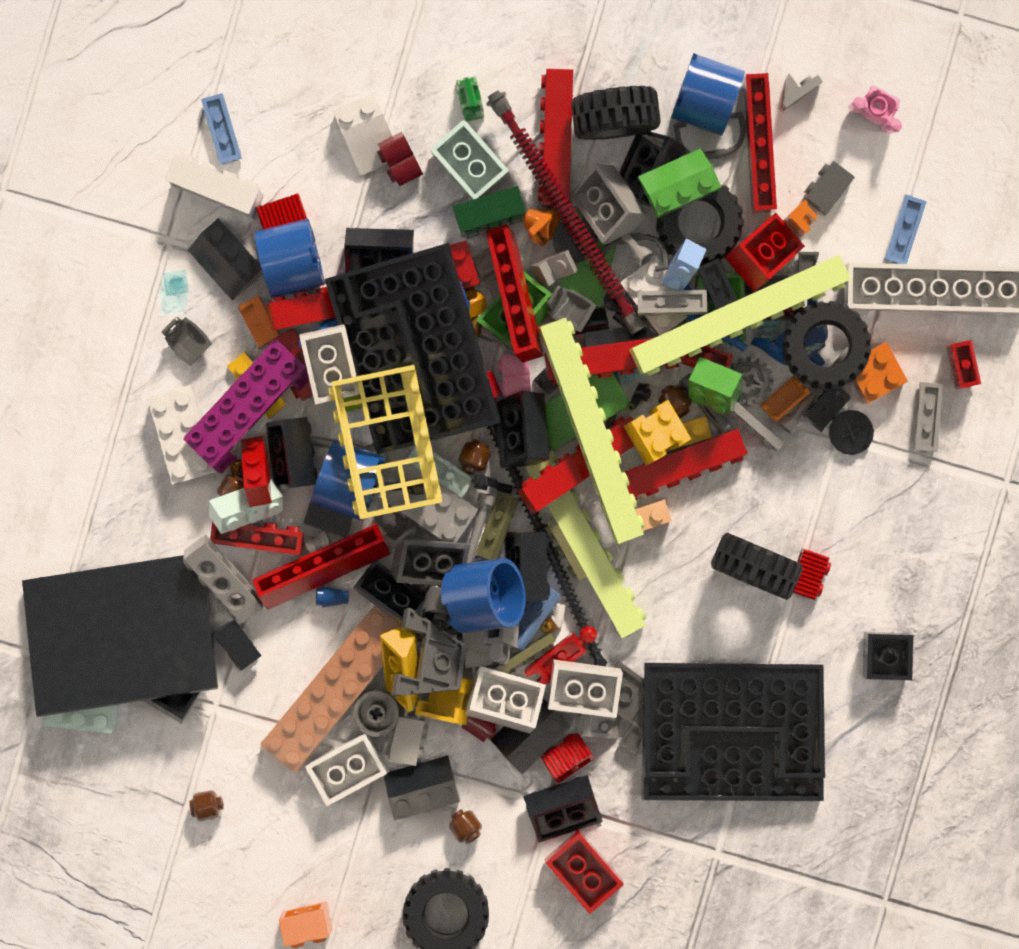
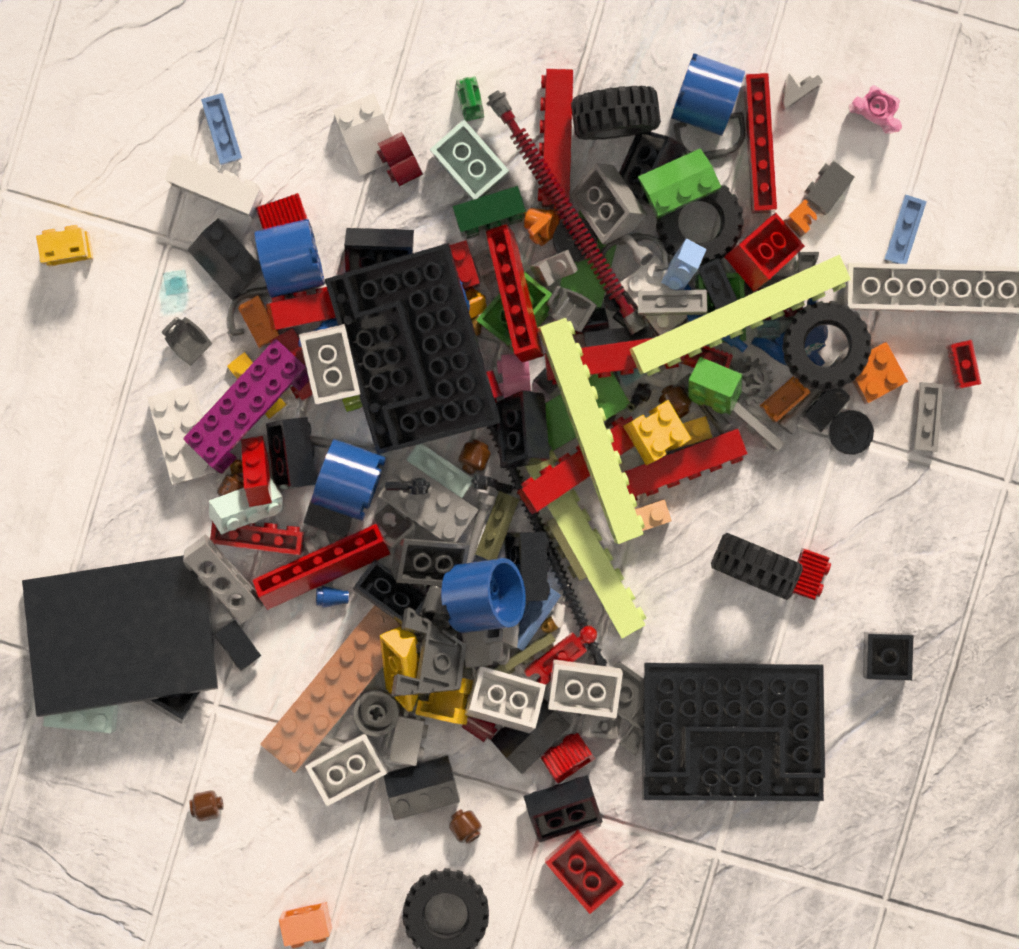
(64, 246): none -> yellow piece
(251, 293): none -> dark grey piece
(420, 433): light yellow window -> none

